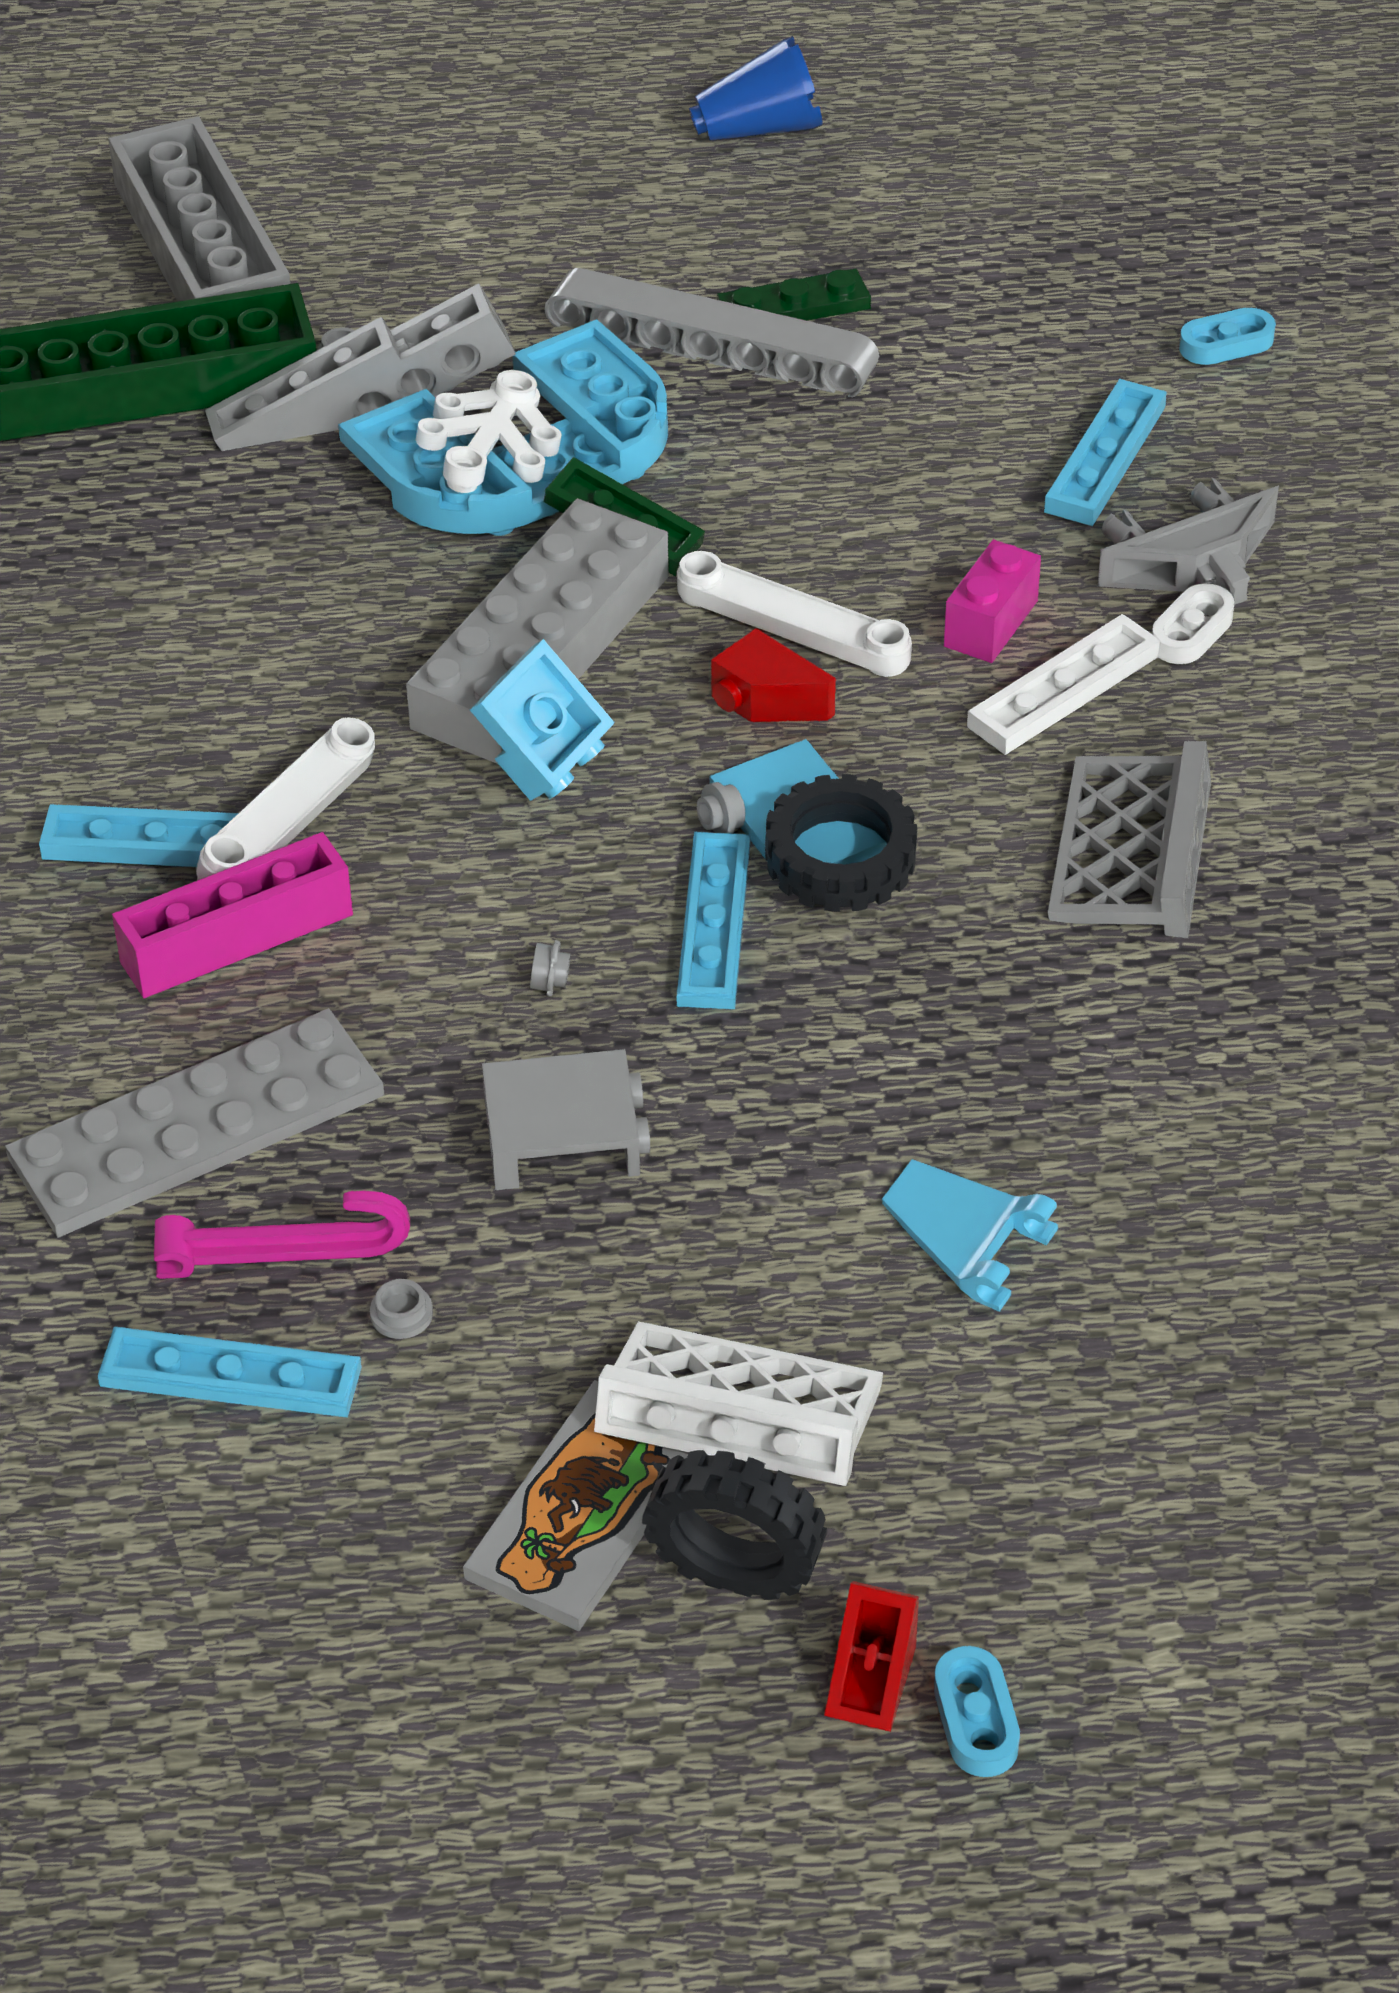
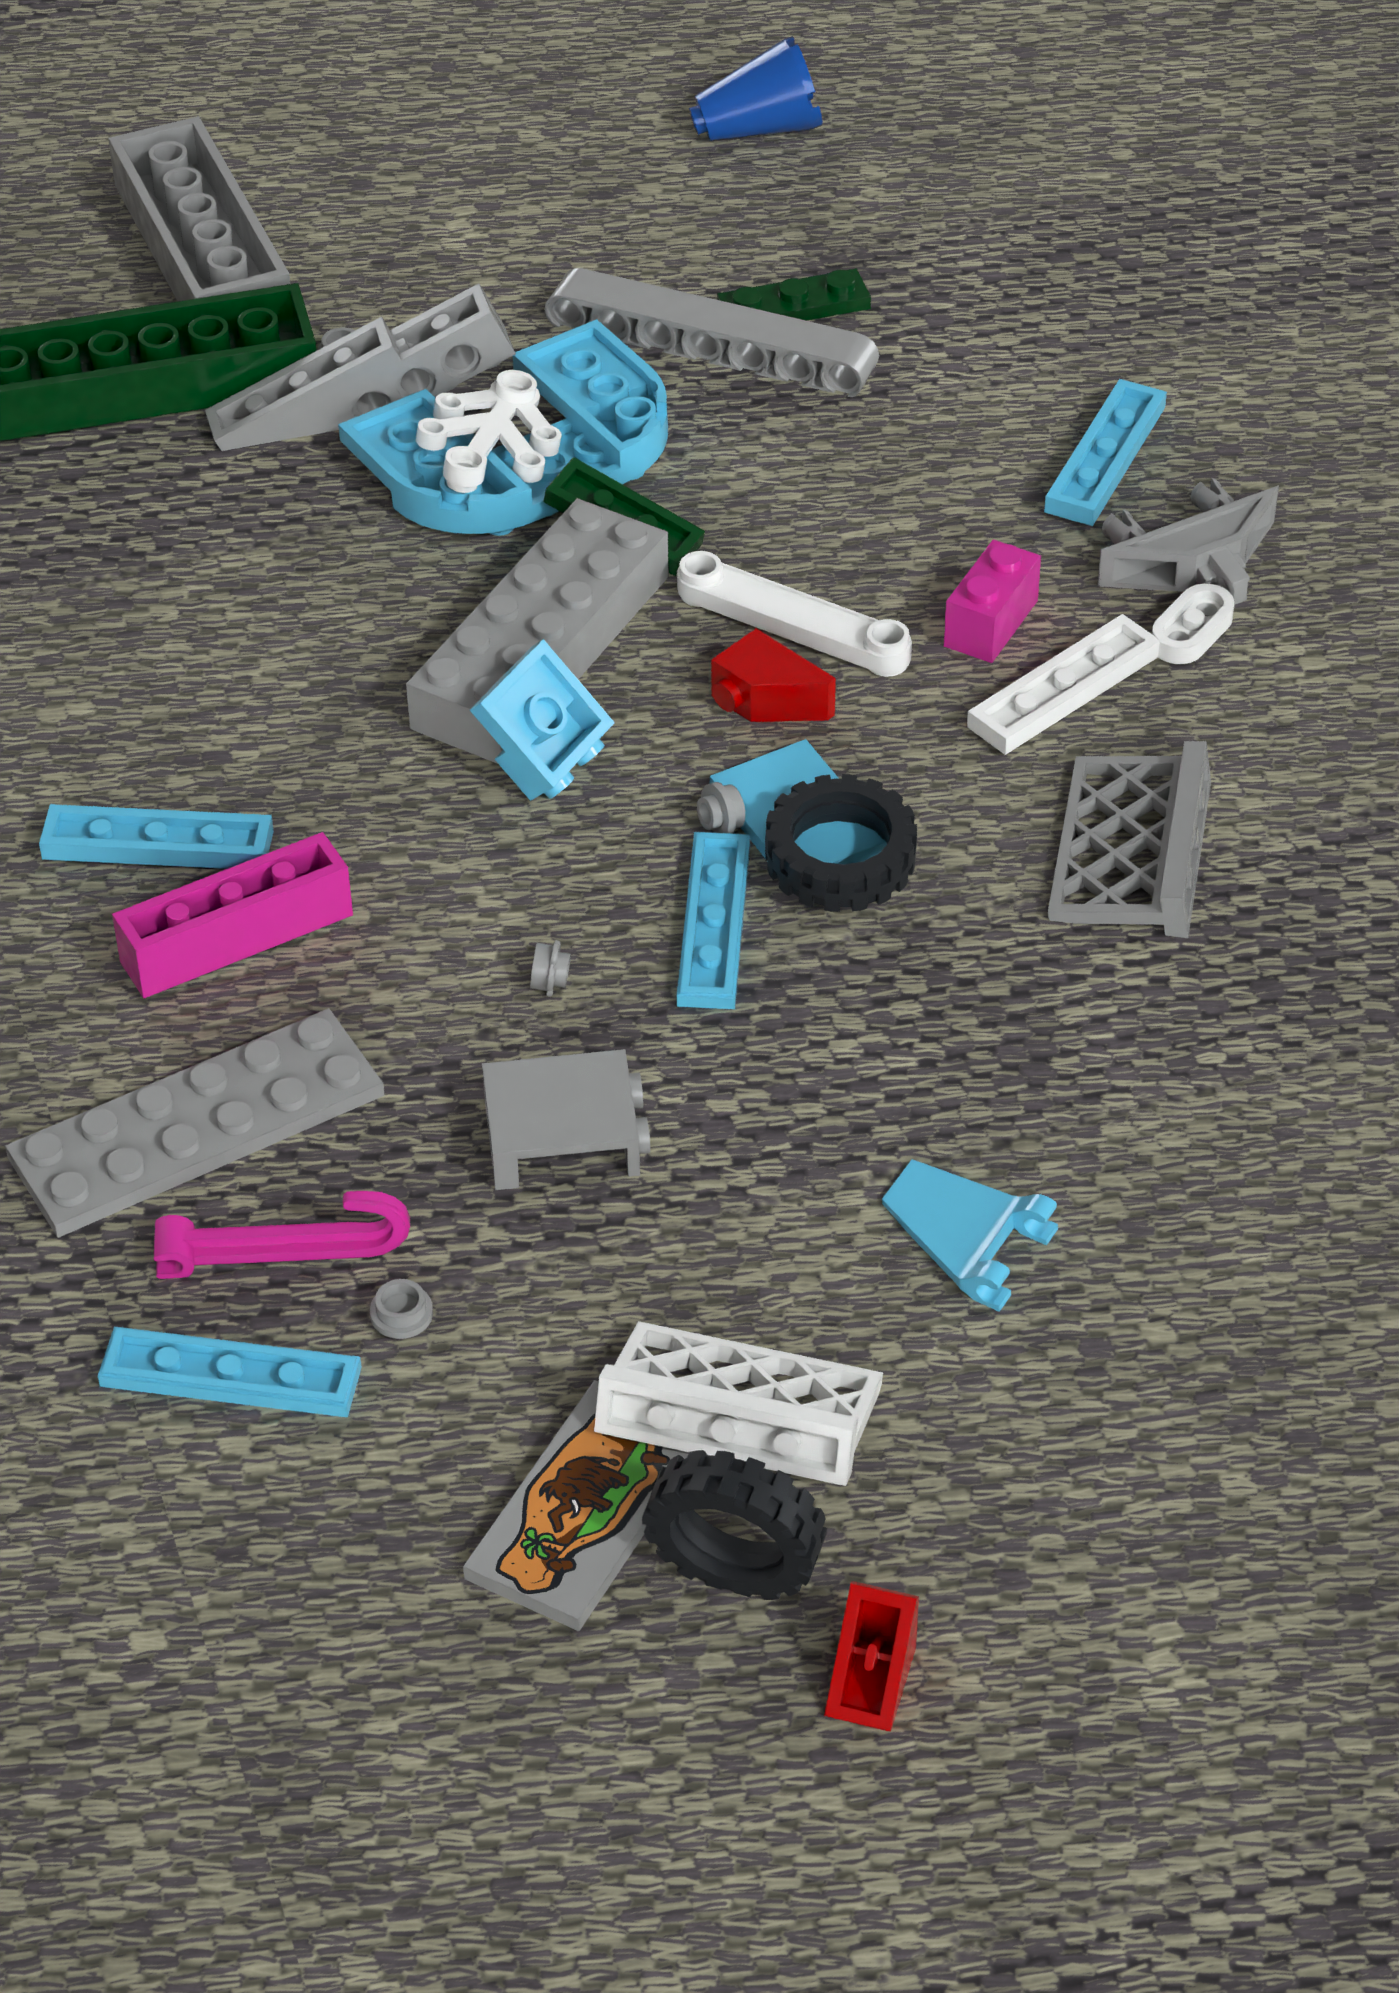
(292, 798): white piece -> none
(979, 1714): medium azure plate -> none
(1227, 336): medium azure plate -> none

